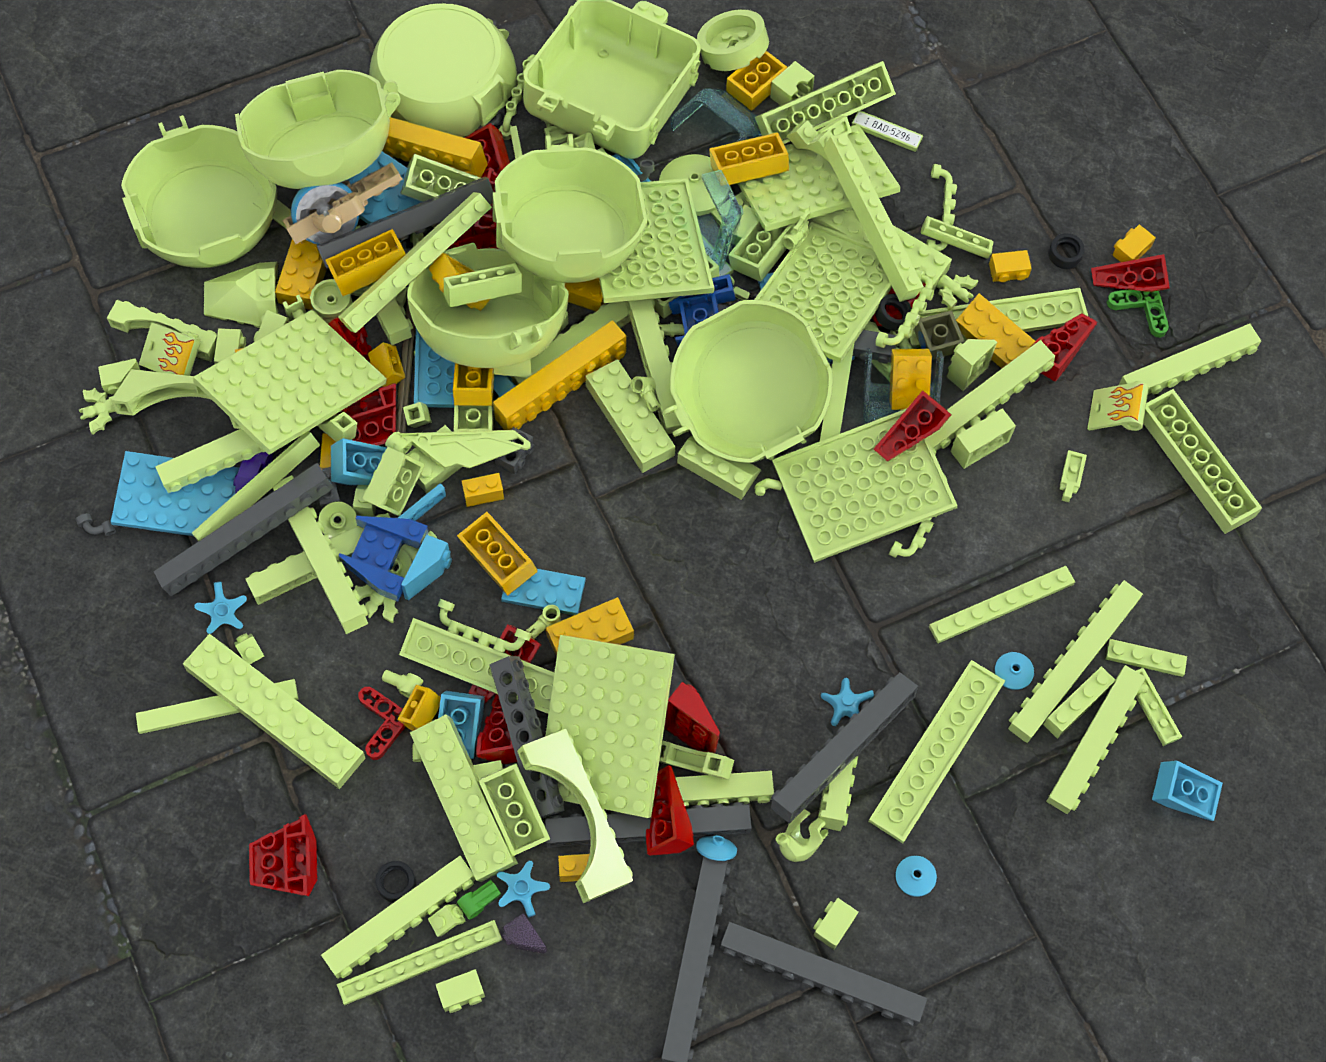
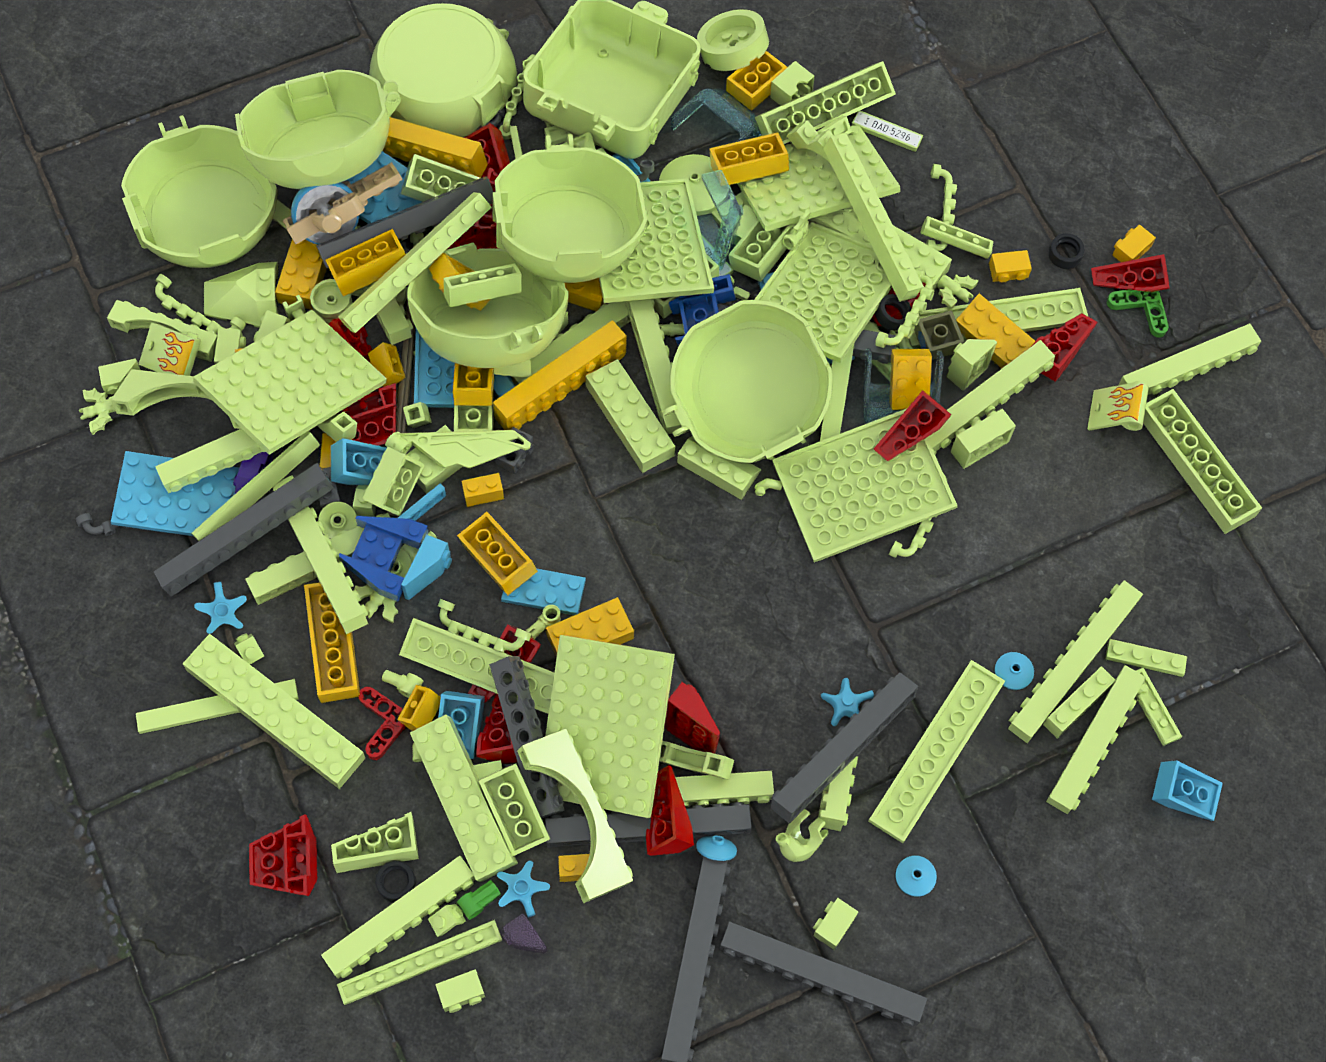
(184, 311): none -> yellowish green bar
(331, 649): none -> yellow brick
(378, 846): none -> yellowish green wedge
(645, 387): yellowish green pin -> none
(1001, 604): yellowish green plate -> none
(1072, 474): yellowish green hinge -> none

